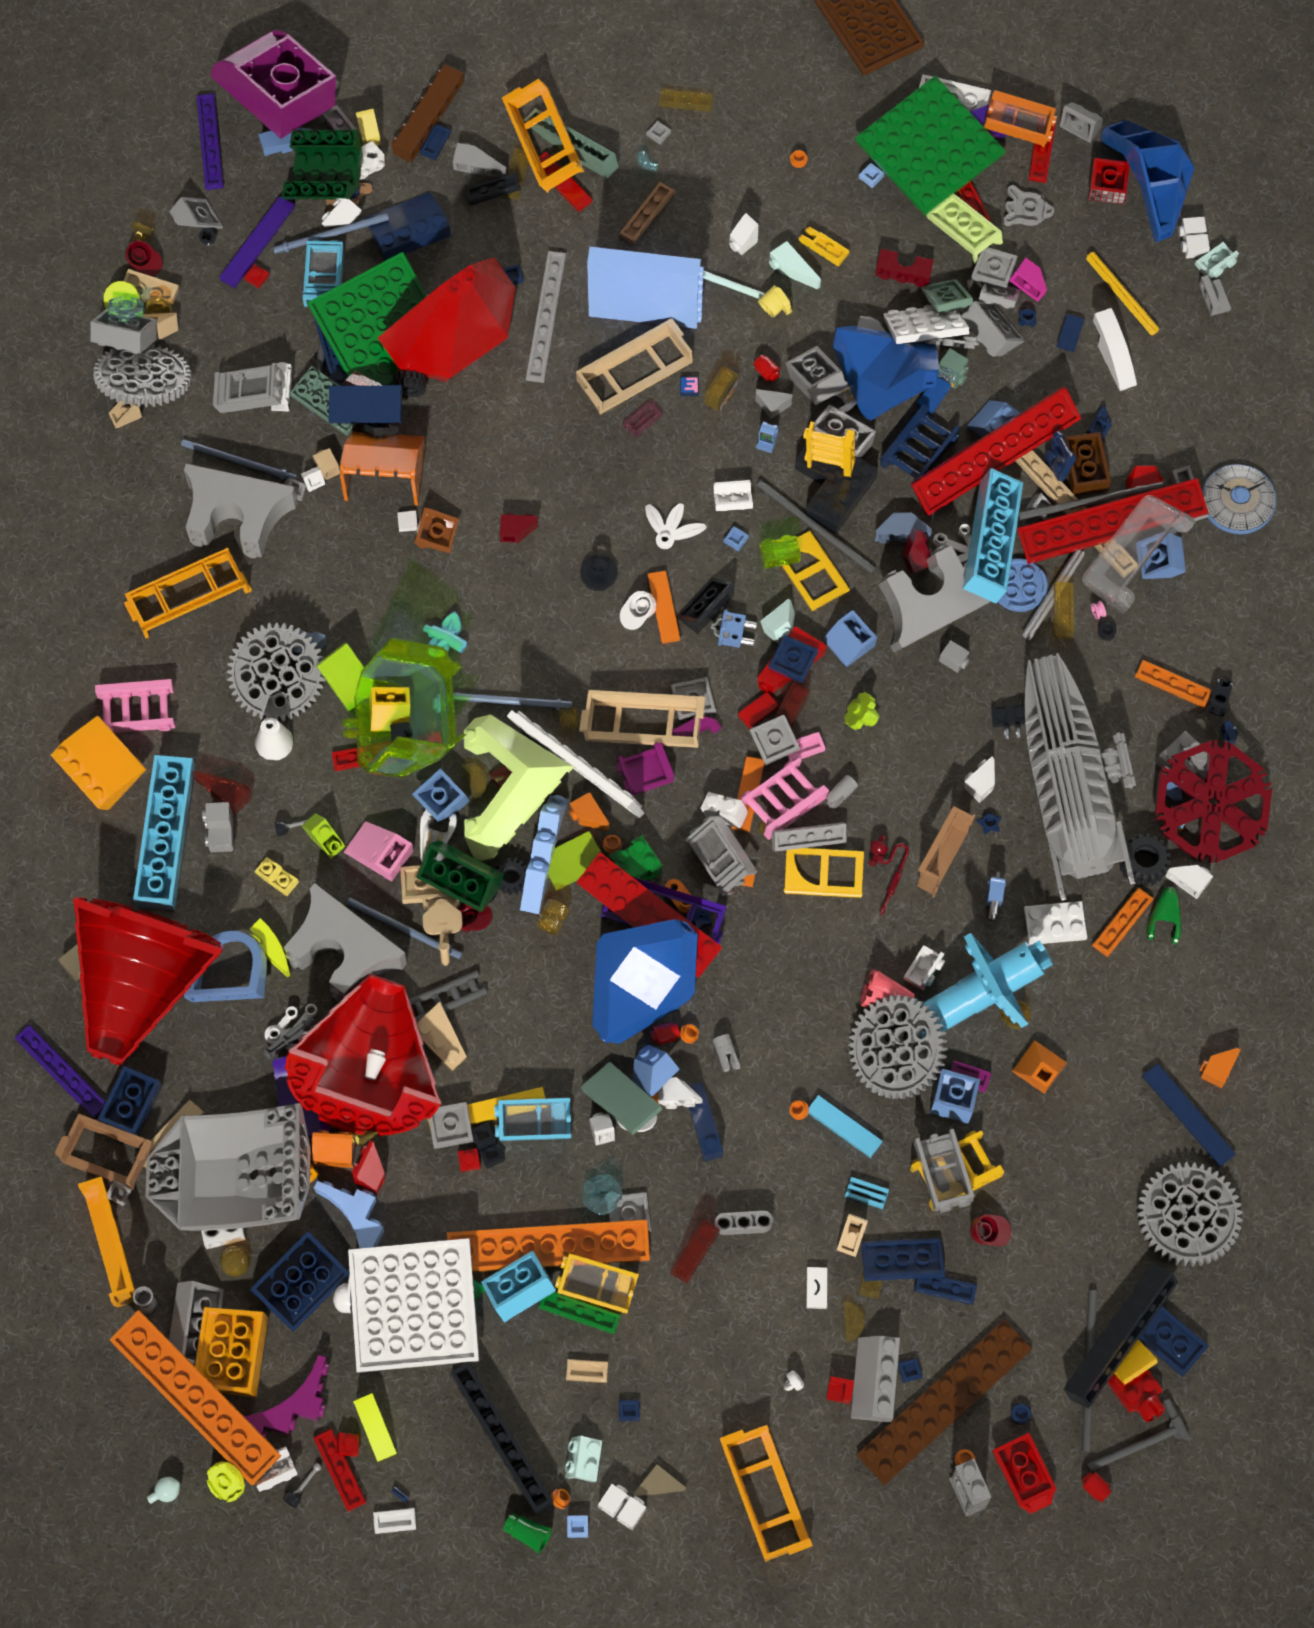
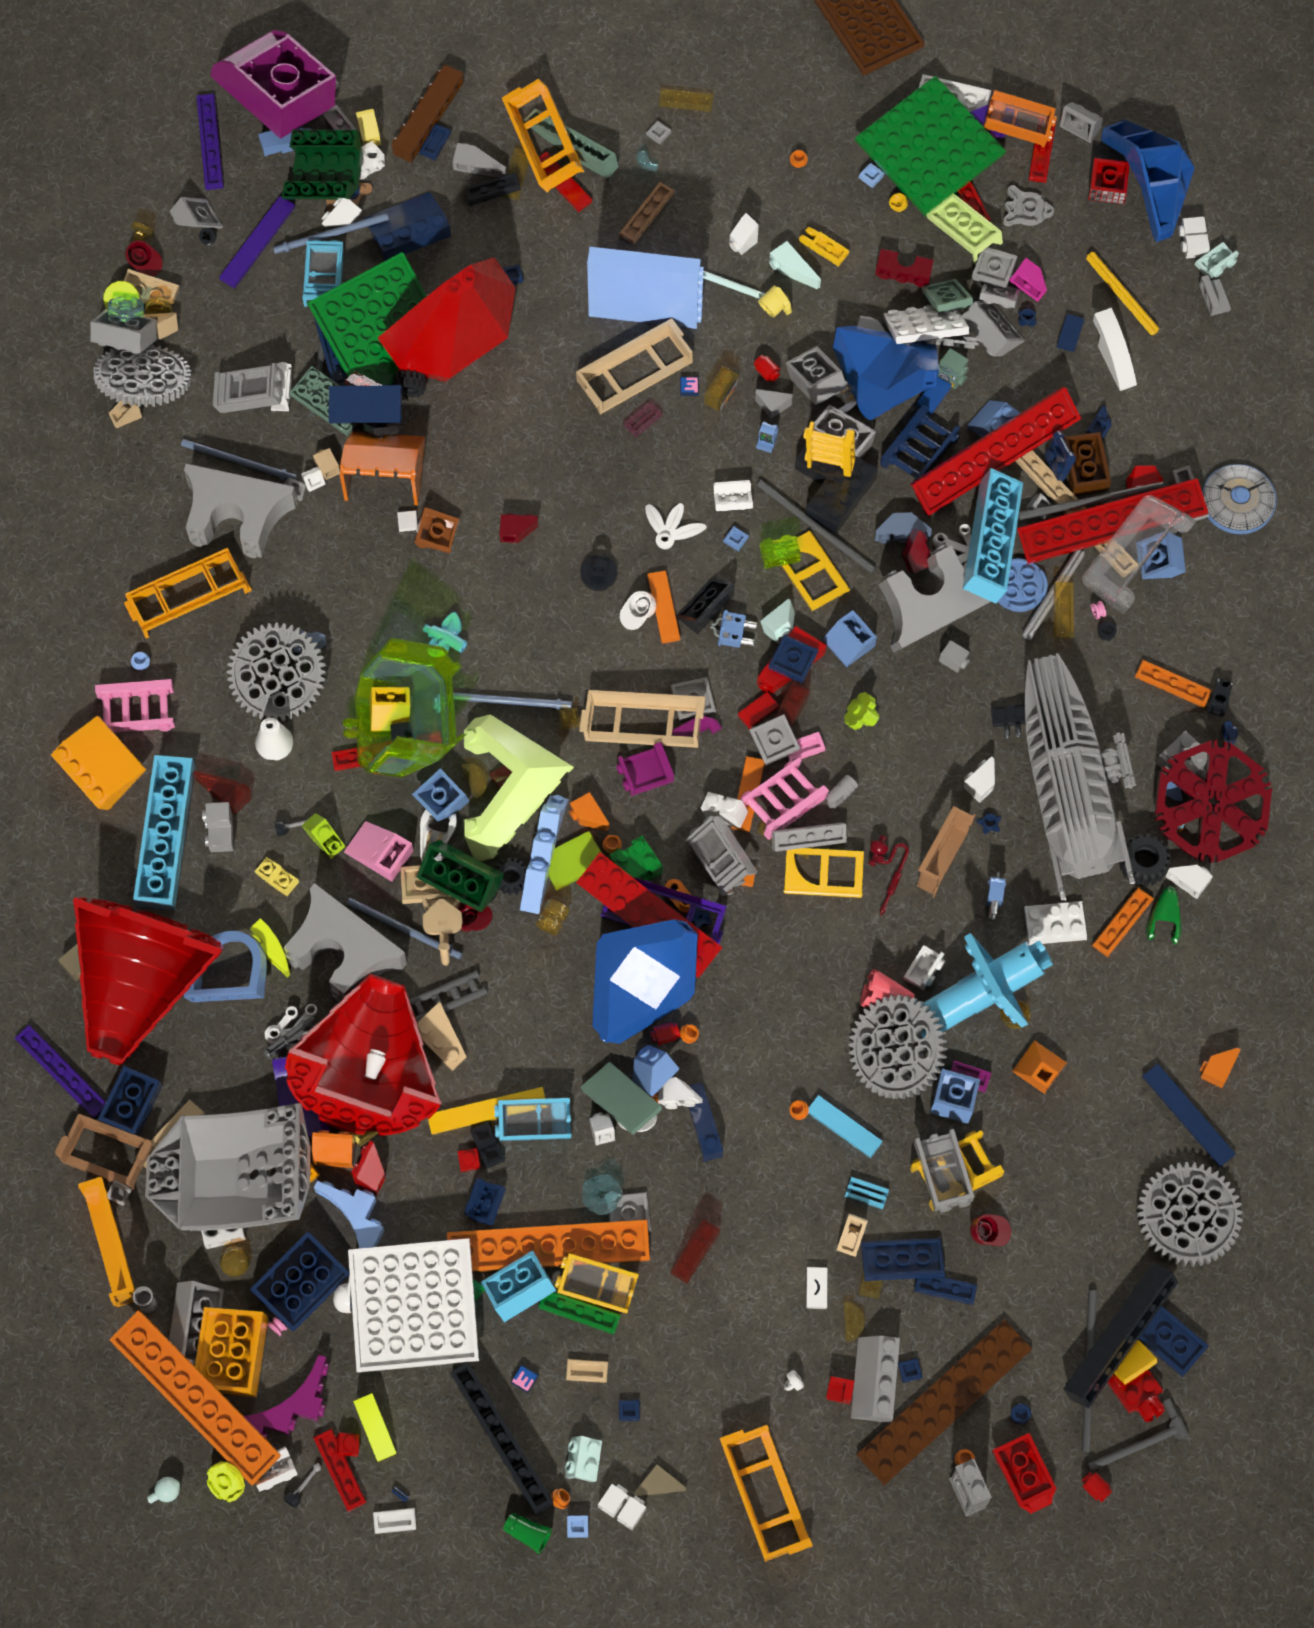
(140, 661): none -> light blue plate
(256, 276): red plate -> none
(277, 1326): none -> bright pink bush
(342, 673): lime tile -> none
(451, 1126): light grey plate -> none
(484, 1202): none -> dark blue bracket
(524, 1379): none -> tile
(546, 316): light grey tile -> none
(577, 762): white plate -> none
(725, 1049): light grey hinge -> none
(751, 1216): light grey beam -> none
(898, 202): none -> yellow tile

